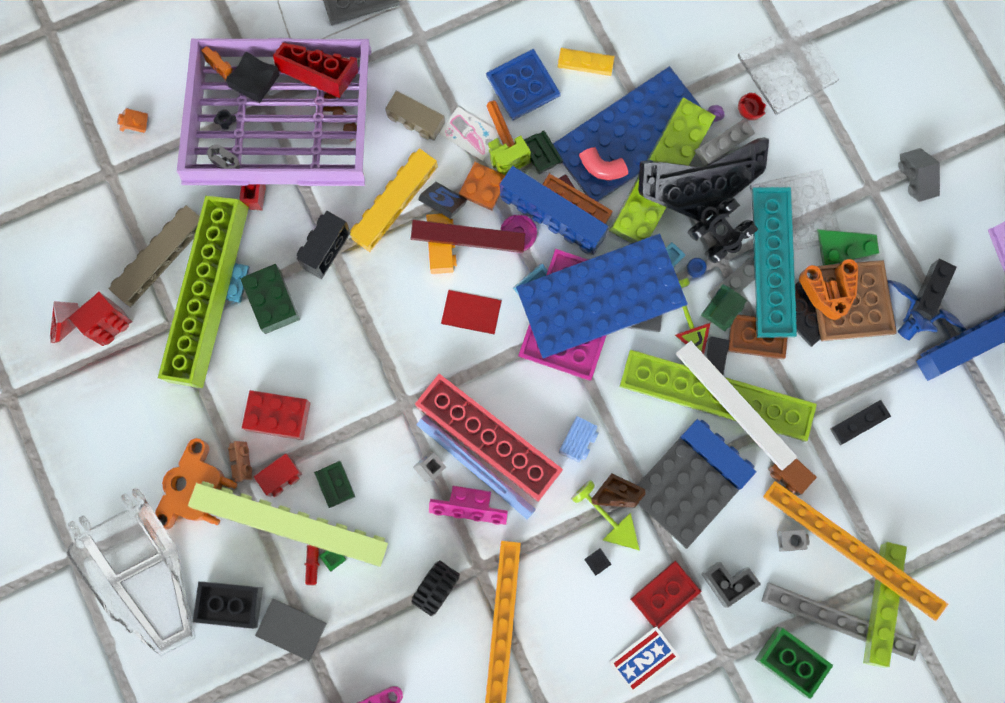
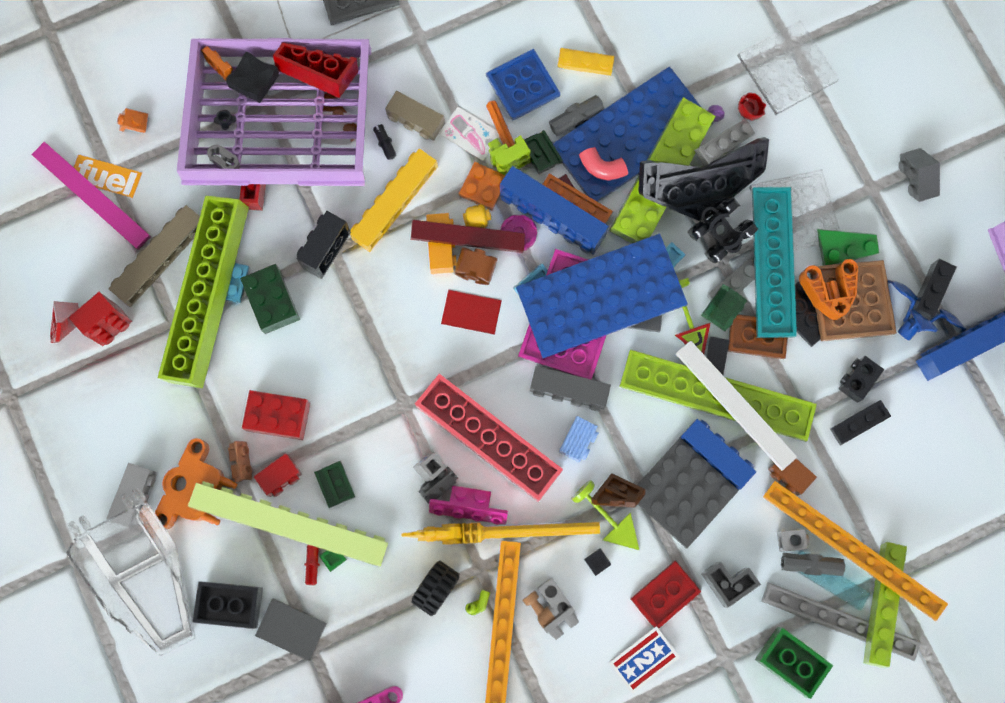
(91, 195): none -> dark pink tile
(108, 176): none -> sticker
(133, 478): none -> light grey brick
(384, 142): none -> black axle
(431, 490): none -> dark grey hinge
(442, 199): black tile -> none
(475, 266): none -> dark orange brick
(476, 467): light blue piece -> none
(476, 532): none -> yellow piece
(477, 216): none -> yellow head
(479, 605): none -> lime arm
(557, 610): none -> light grey hips
(570, 388): none -> dark grey brick
(576, 115): none -> dark grey piece
(696, 267): blue tile -> none
(812, 564): none -> dark grey piece
(841, 587): none -> clear light blue tile
(864, 381): none -> black brick

